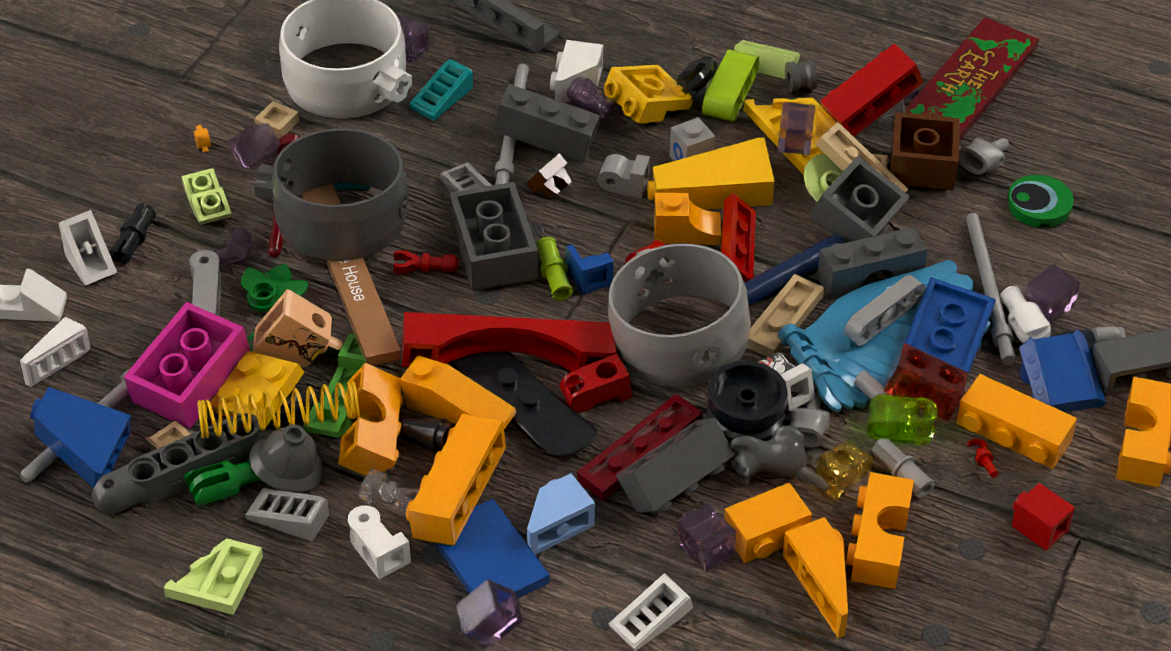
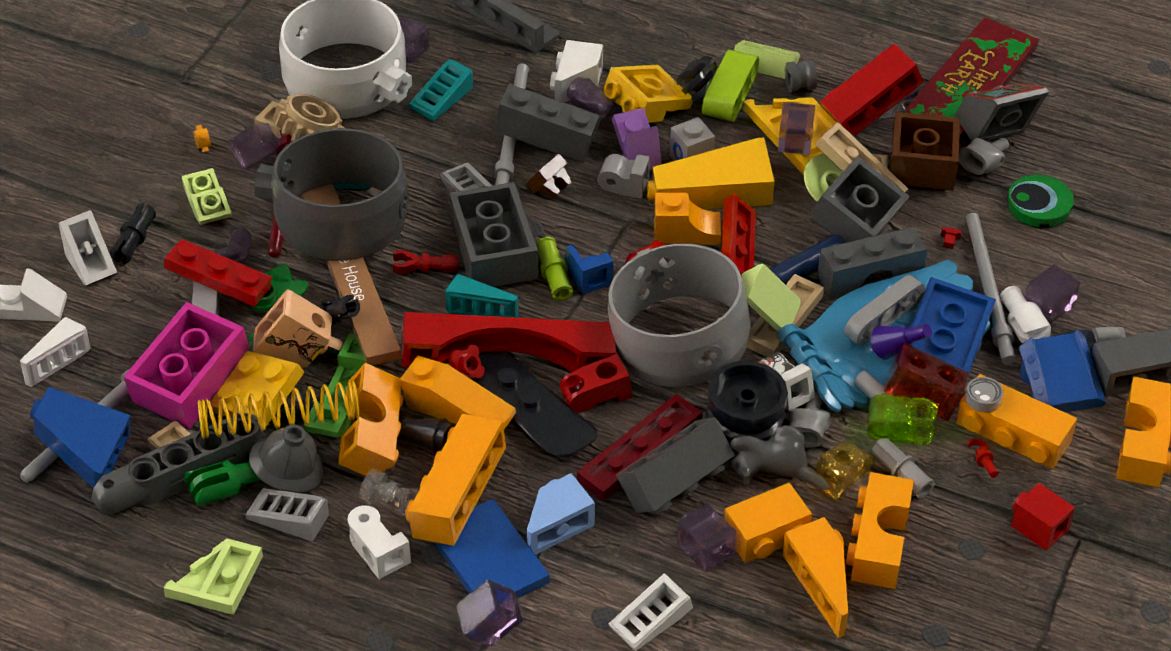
(217, 272): none -> red plate
(304, 115): none -> tan gear
(340, 308): none -> black pin
(459, 358): none -> red plate
(475, 298): none -> teal slope
(637, 136): none -> medium lavender slope
(770, 297): none -> yellowish green slope
(888, 340): none -> dark purple cone
(950, 236): none -> red piece
(984, 394): none -> light grey tile
(1000, 110): none -> dark grey slope

